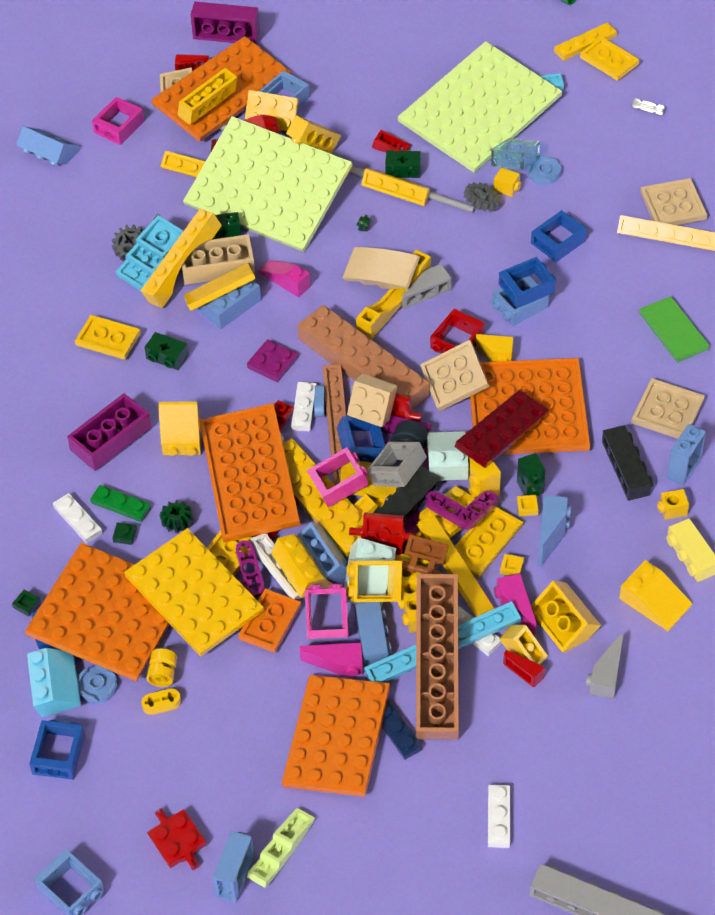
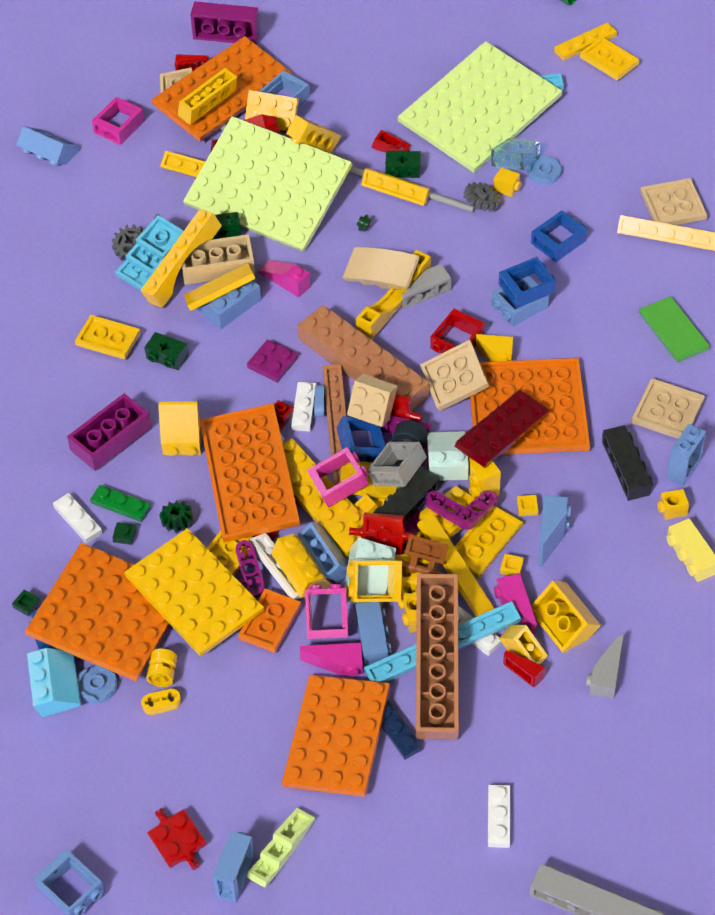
(52, 767): blue window -> none
(531, 475): dark green brick -> none
(648, 106): axle -> none
(654, 596): yellow slope -> none

